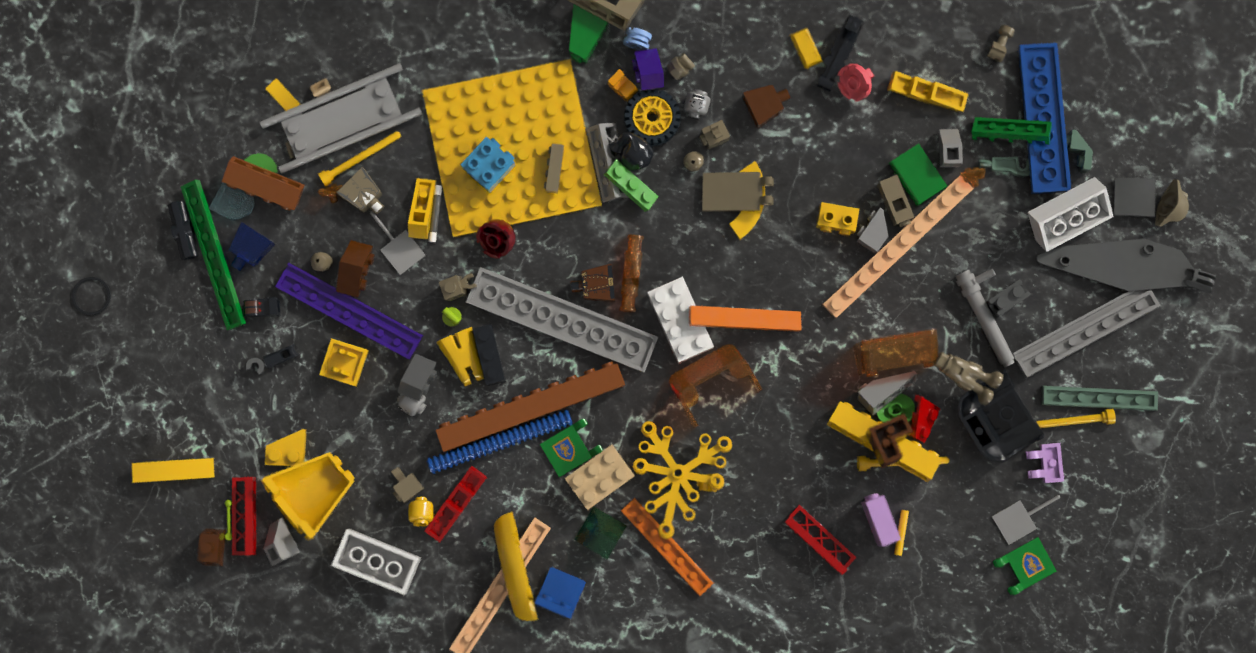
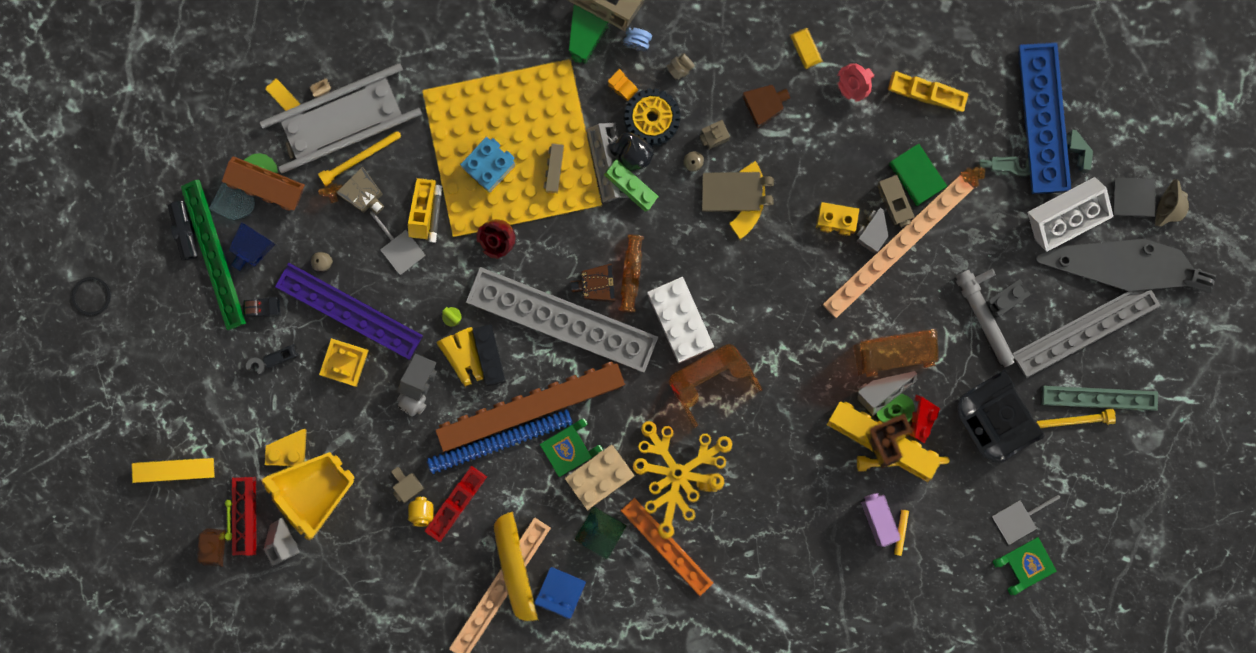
(354, 268): reddish brown brick -> none
(376, 561): white brick -> none
(456, 287): dark tan brick -> none
(648, 69): dark purple brick -> none
(697, 103): light grey head -> none
(744, 318): orange tile -> none
(815, 545): red fence -> none
(840, 51): black piece -> none
(950, 148): light grey slope -> none
(965, 374): dark tan piece -> none
(998, 48): dark tan leg -> none
(1012, 129): green hinge -> none
(1050, 462): lavender plate -> none

